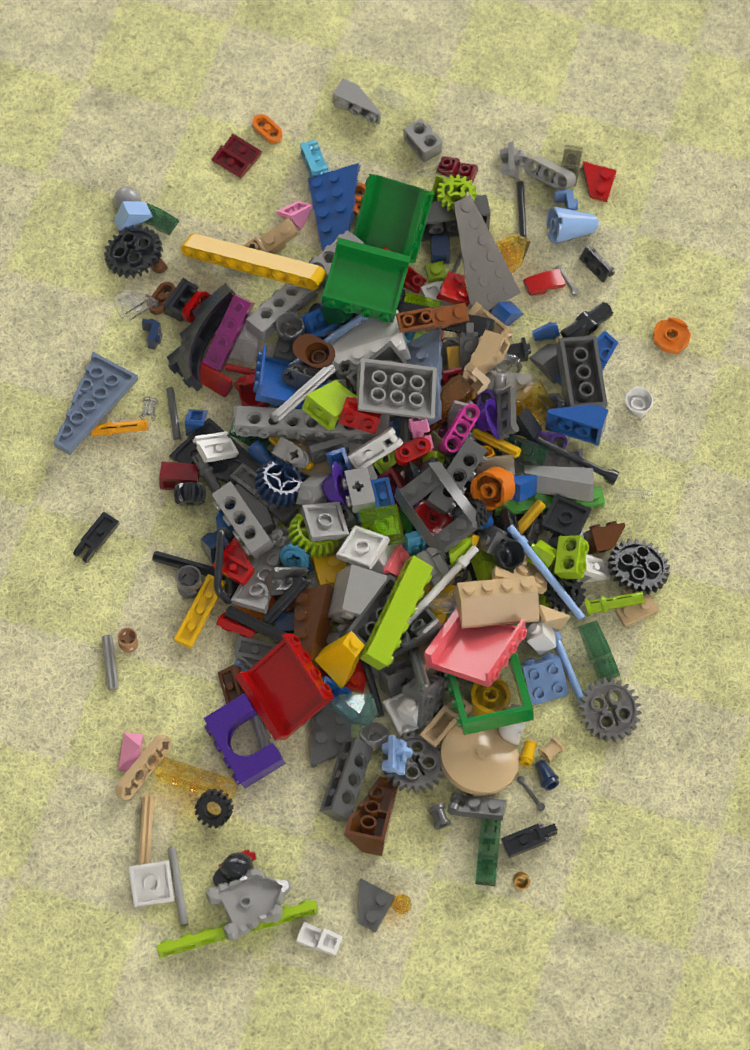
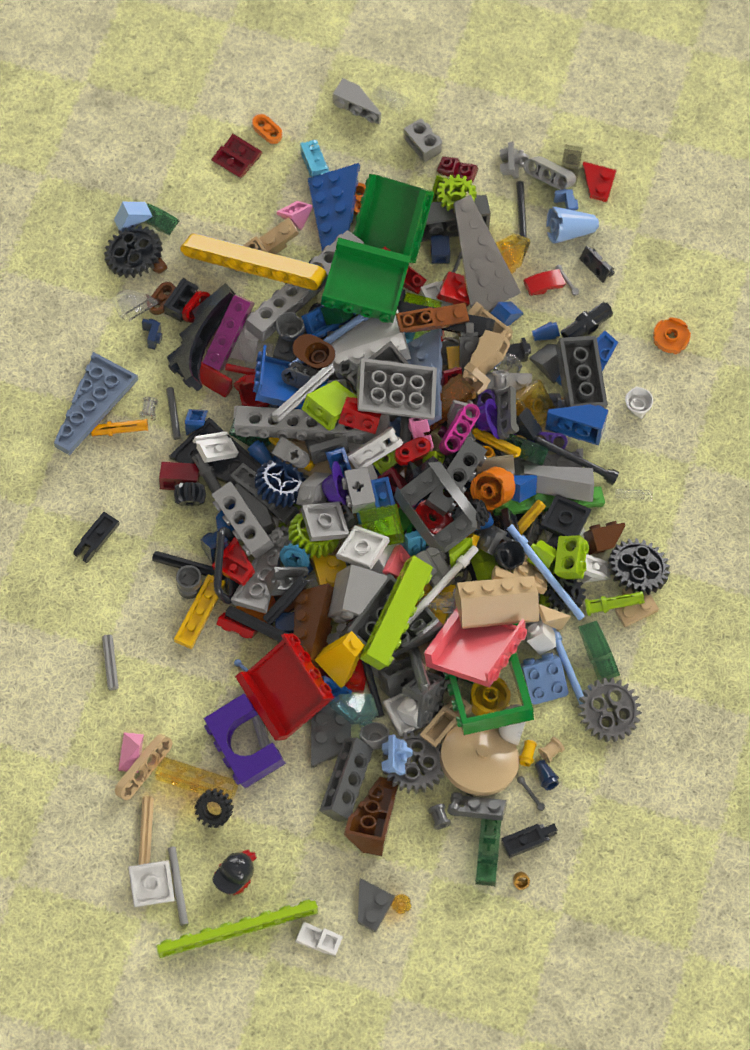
(125, 194): light grey hair -> none
(127, 635): medium nougat wheel -> none
(229, 684): reddish brown slope -> none
(250, 901): light grey shield -> none
(251, 651): dark grey wing -> none
(435, 271): lime plate -> none

